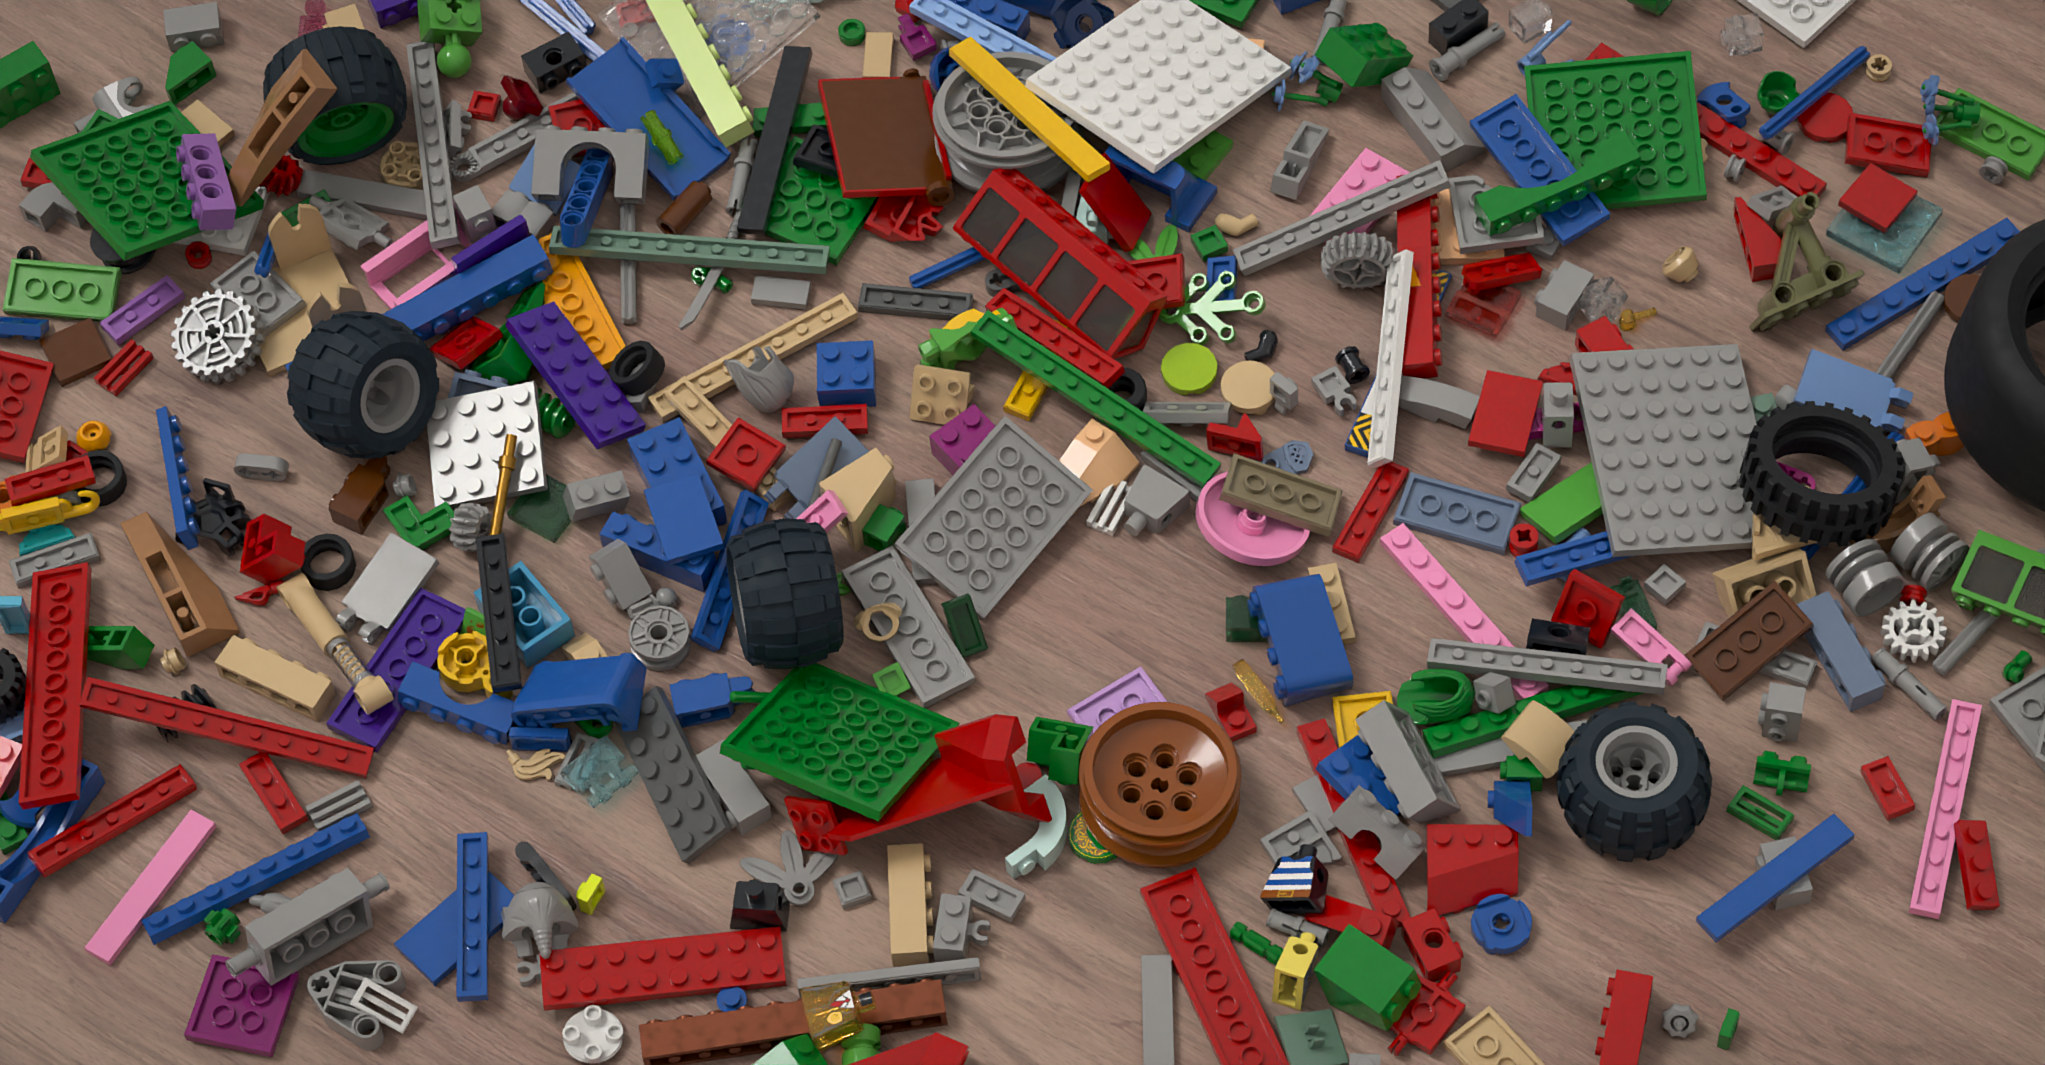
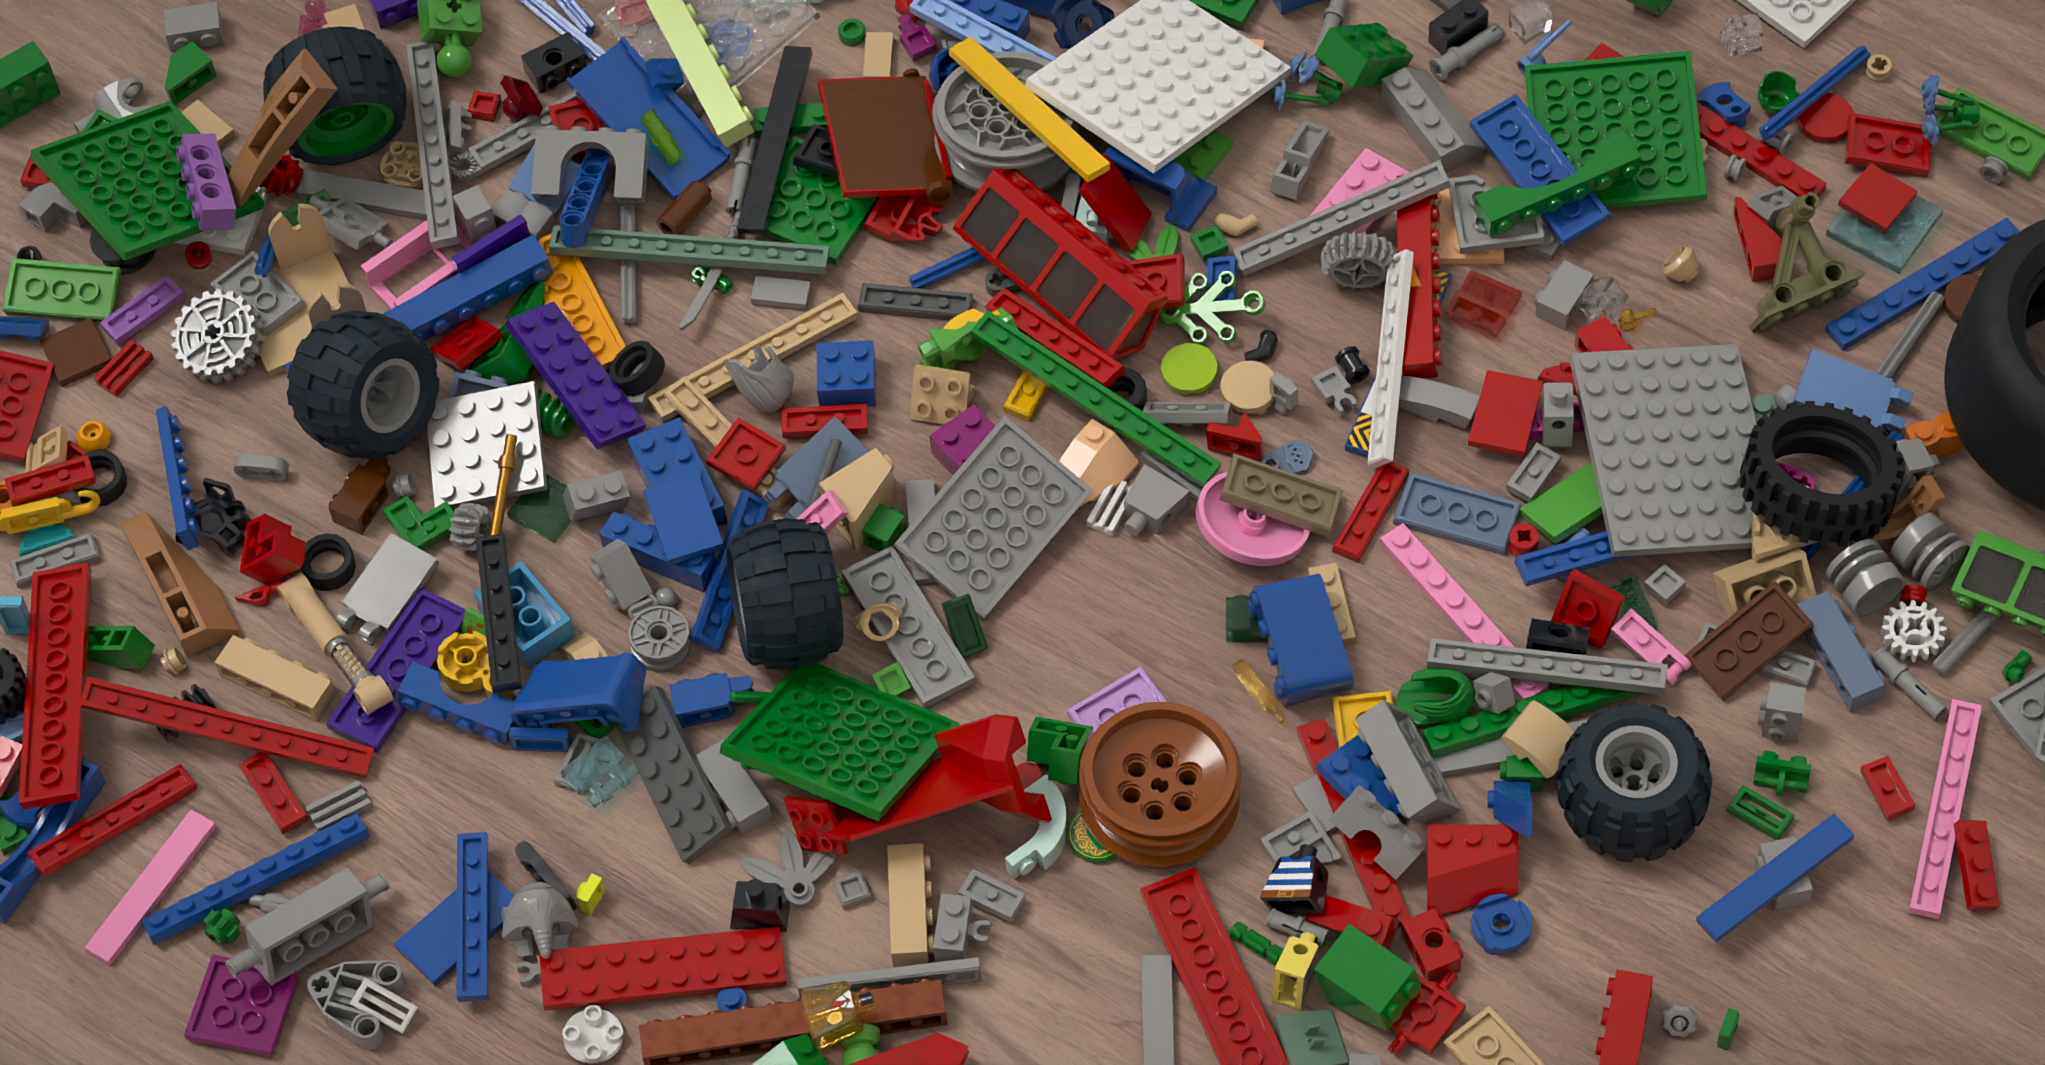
(536, 766): tan piece -> none
(1231, 711): red slope -> none
(1500, 272): red hinge -> none

